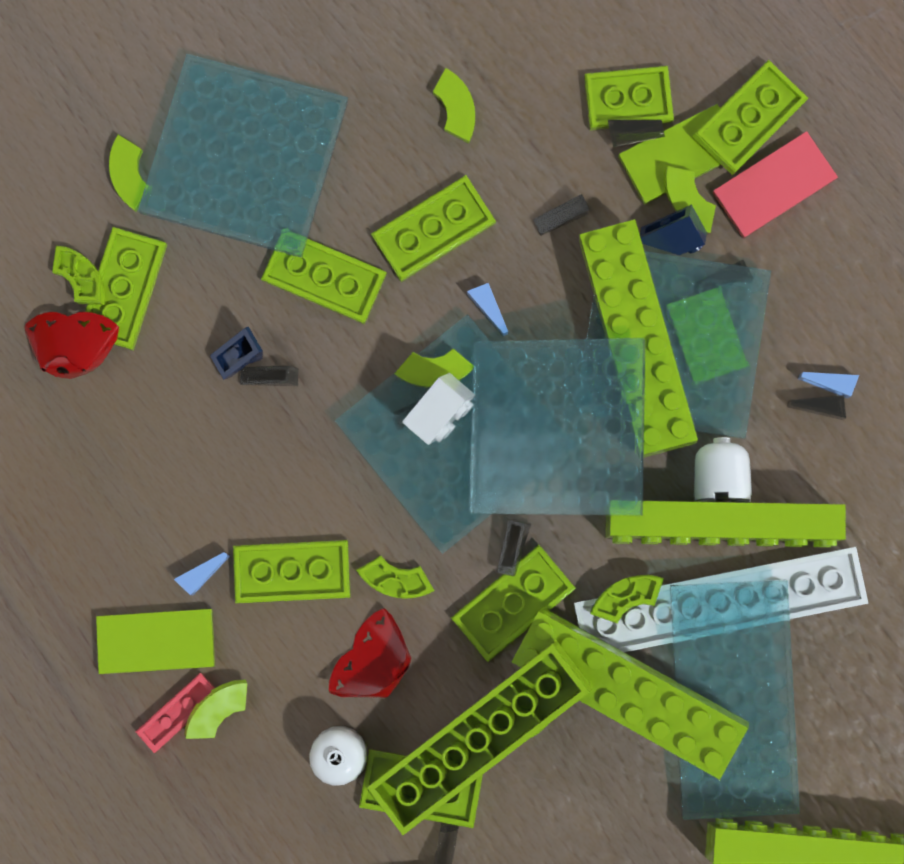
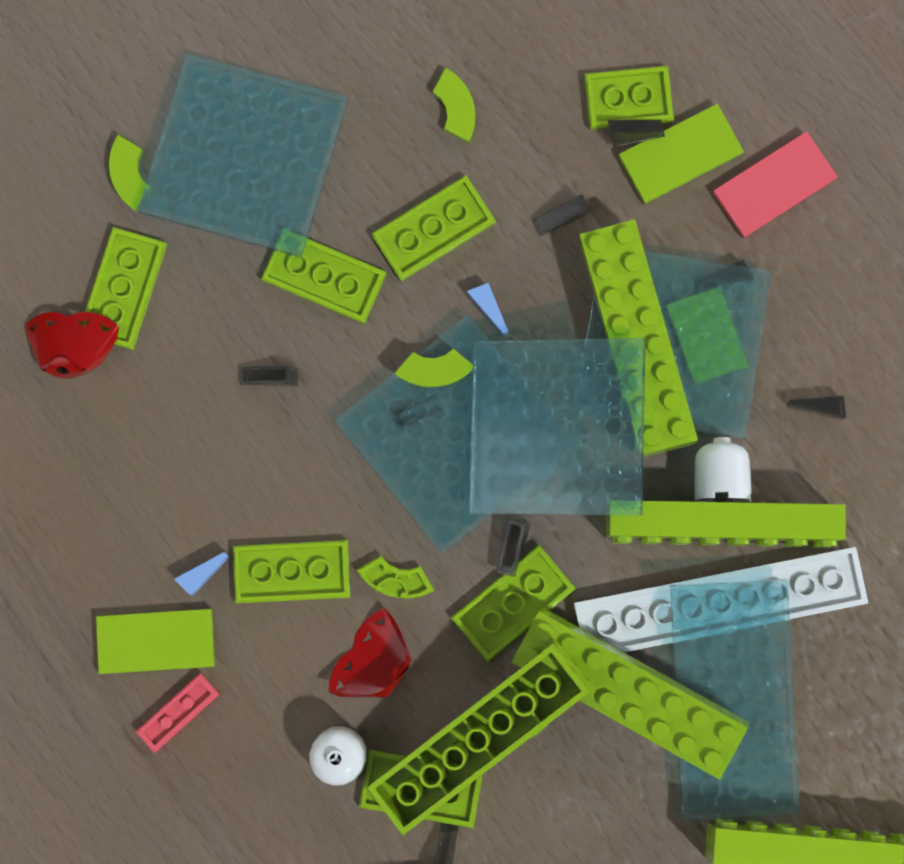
(81, 274): lime tile -> none
(215, 708): lime tile -> none
(237, 353): dark blue slope -> none
(438, 408): white brick -> none
(625, 595): lime tile -> none
(676, 232): dark blue slope -> none
(683, 192): lime tile -> none
(750, 117): lime tile -> none
(836, 383): light blue piece -> none

